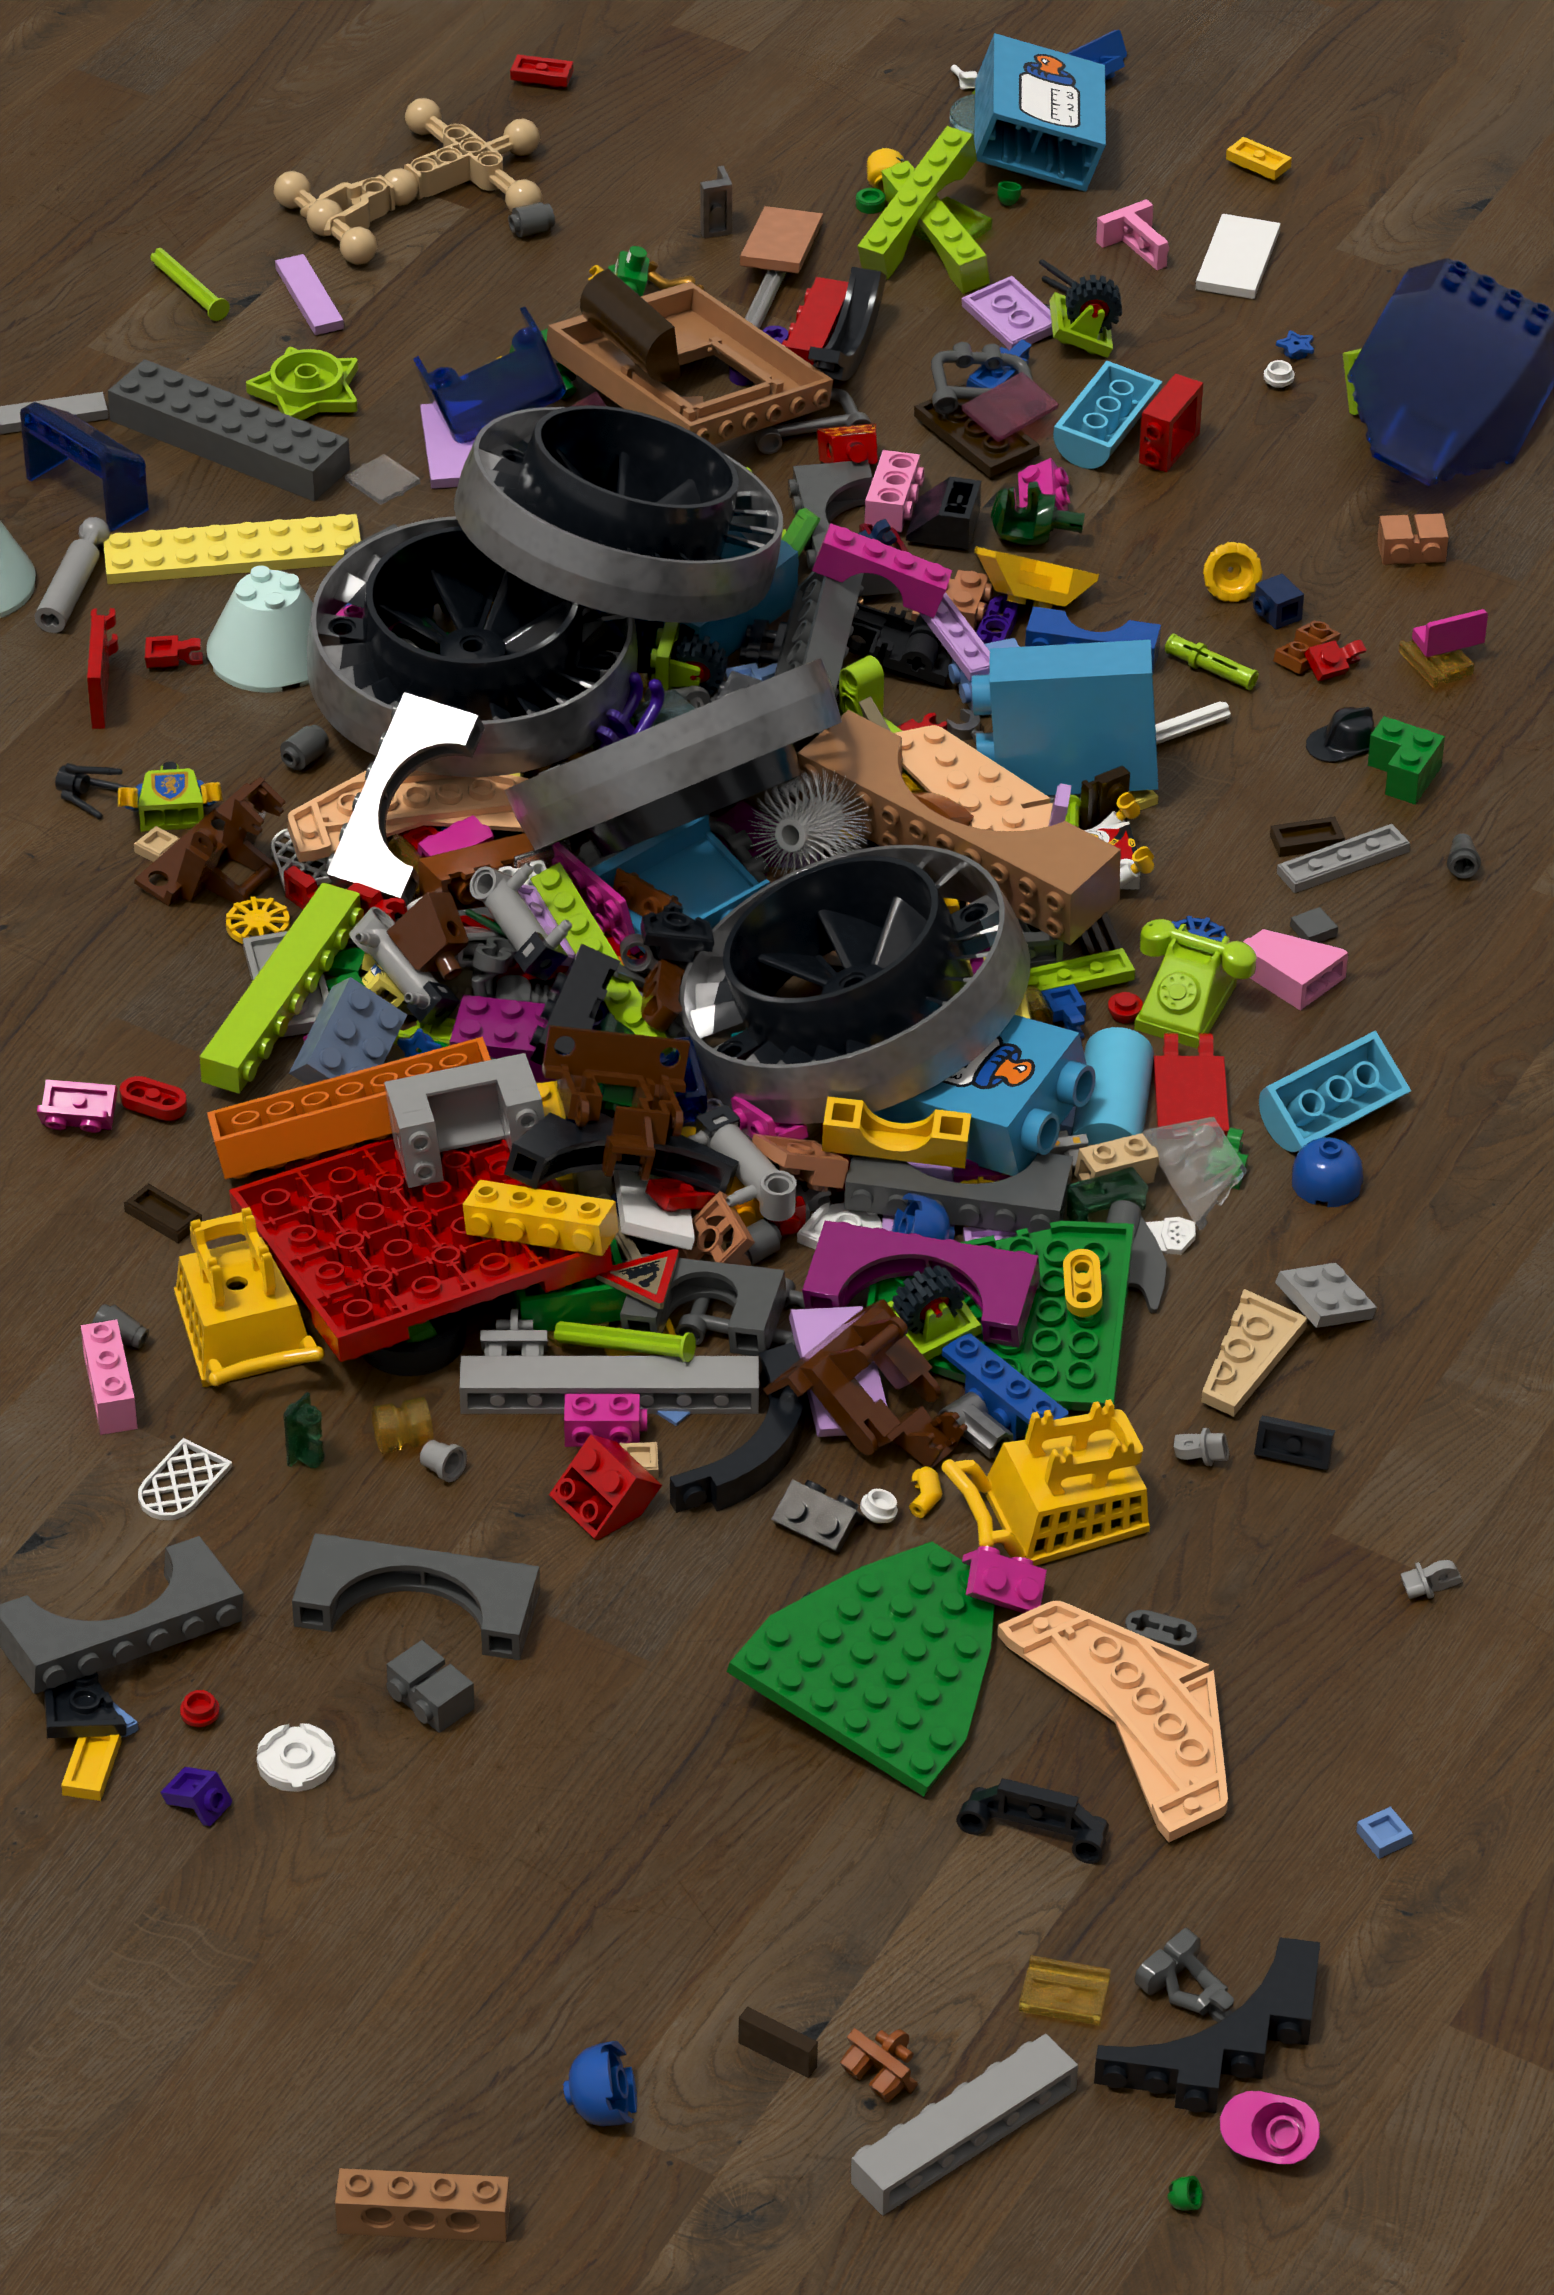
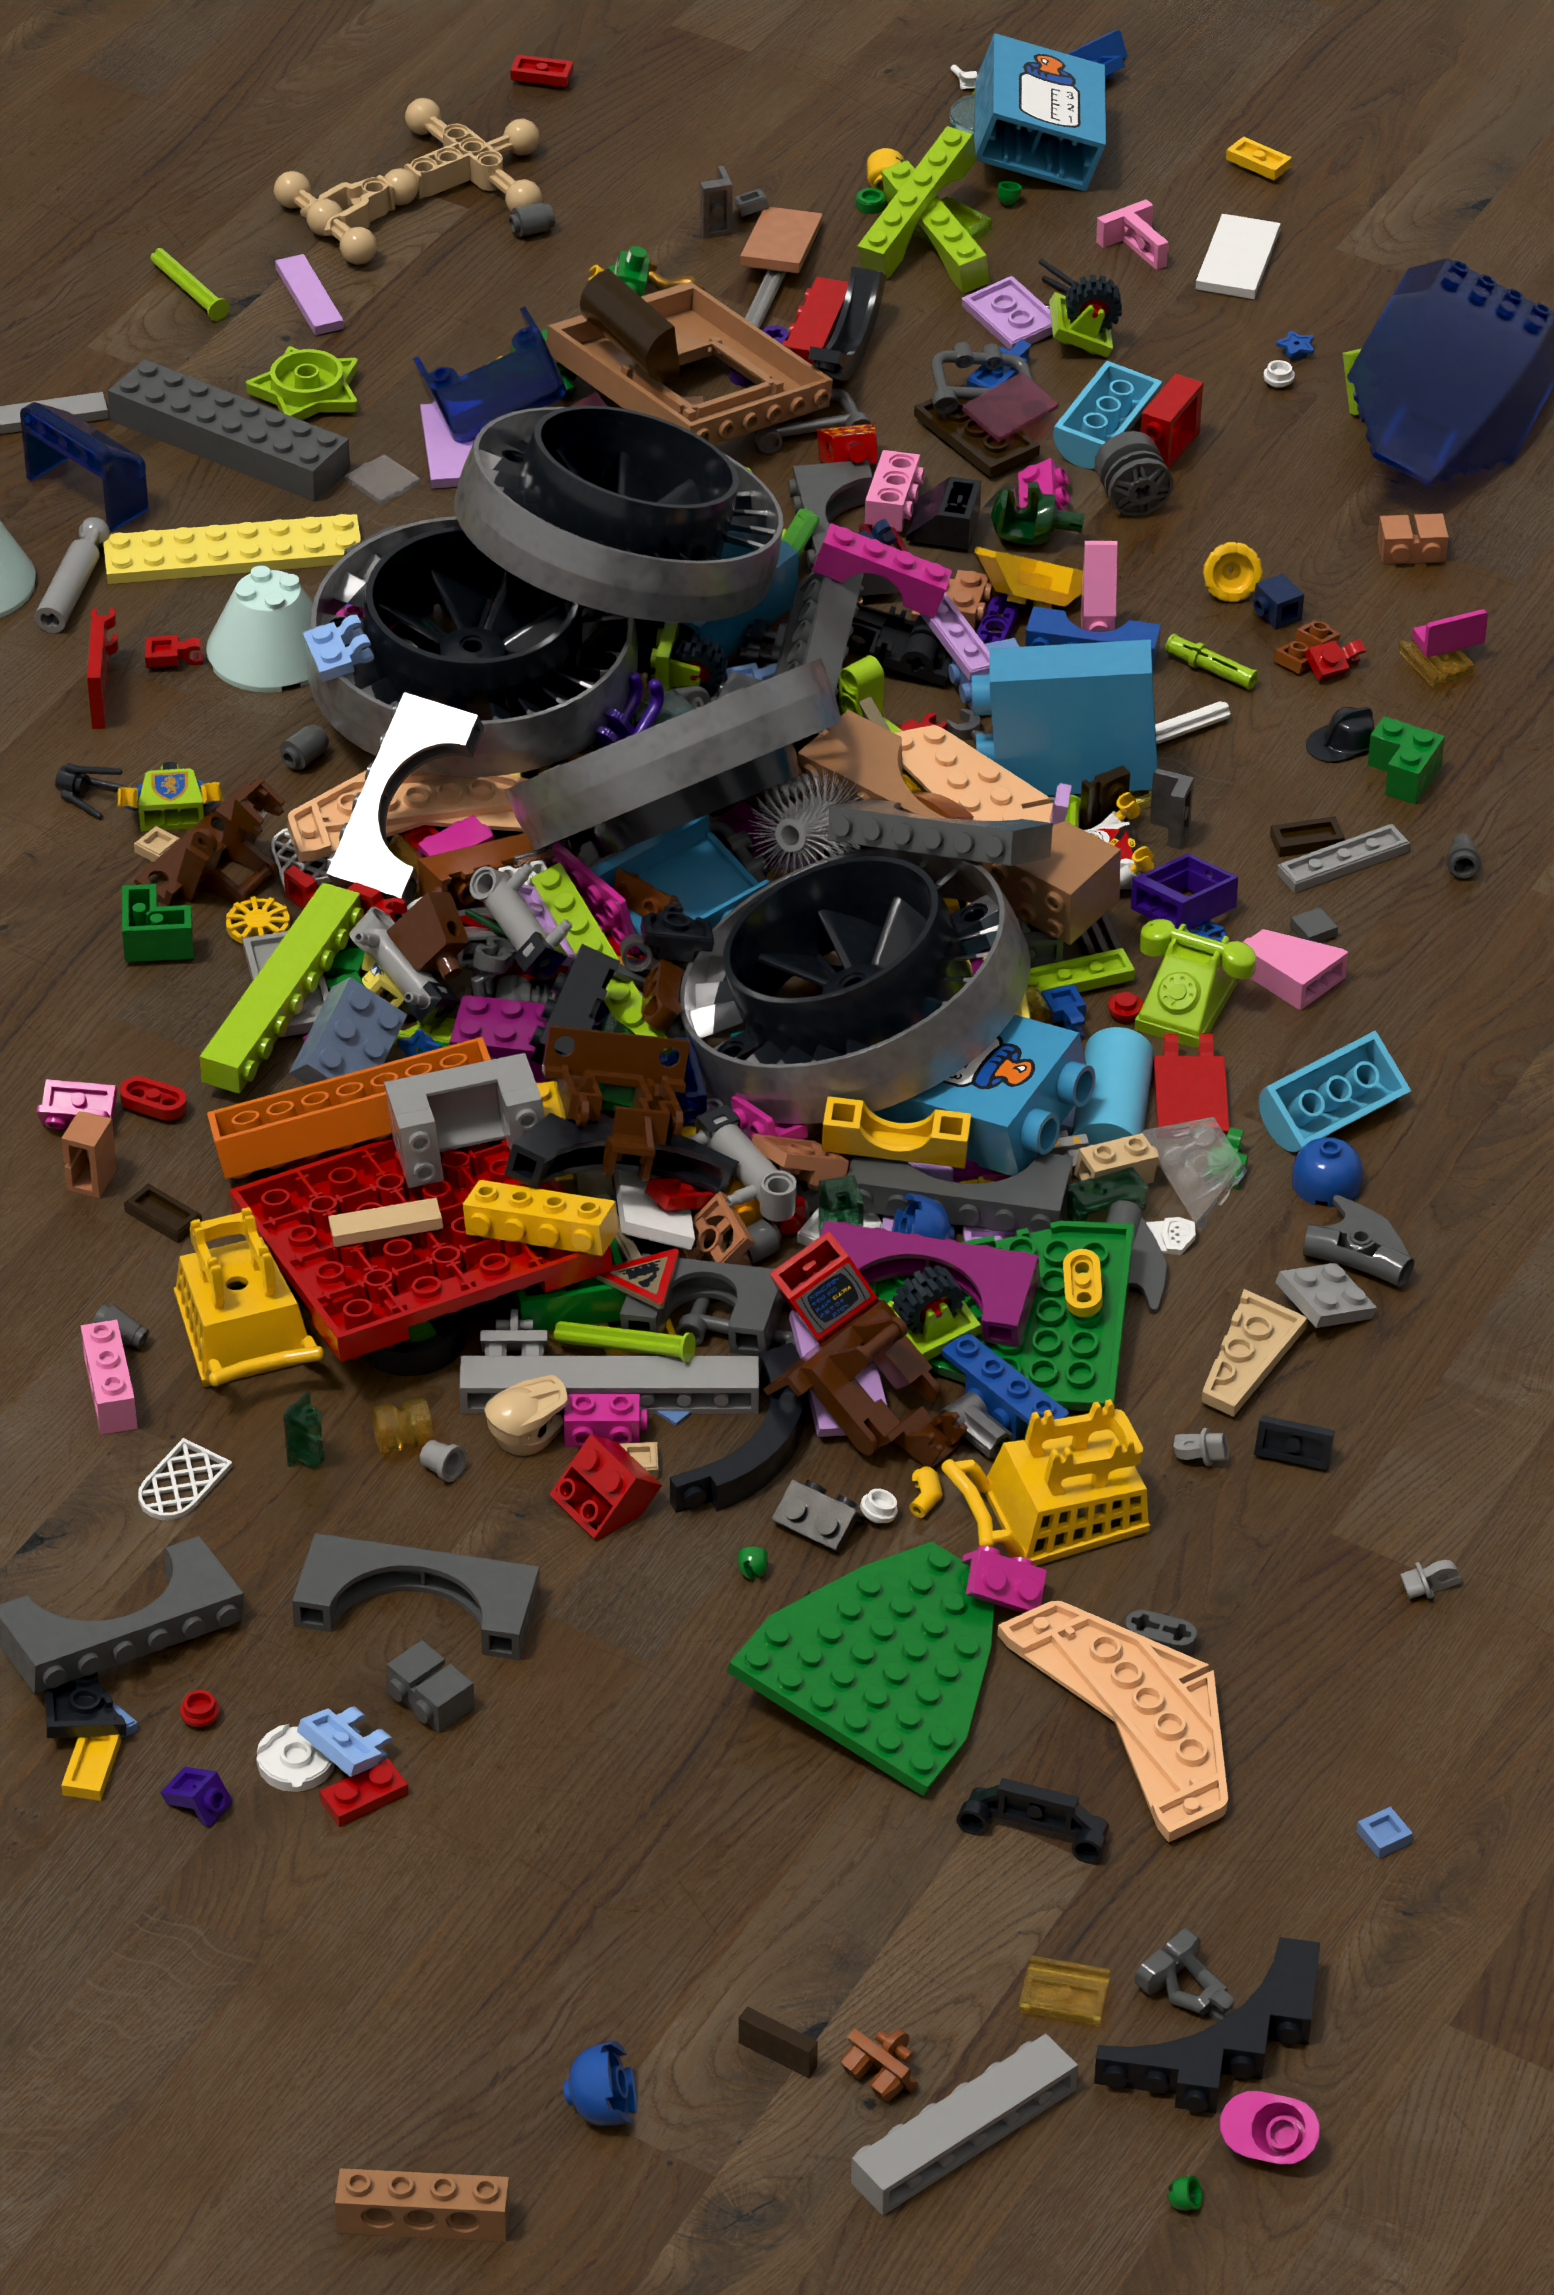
(89, 1154): none -> nougat piece
(154, 930): none -> green brick
(328, 647): none -> light blue plate
(342, 1741): none -> light blue plate
(363, 1793): none -> red plate
(385, 1222): none -> tan tile
(522, 1410): none -> tan helmet
(751, 202): none -> dark grey tile
(752, 1562): none -> green hinge
(823, 1287): none -> red slope
(840, 1201): none -> clear green hinge
(886, 826): none -> dark grey arch
(1099, 586): none -> bright pink slope
(1133, 473): none -> dark grey wheel
(1158, 895): none -> dark purple window
(1172, 804): none -> flat silver panel
(1361, 1242): none -> dark grey pin

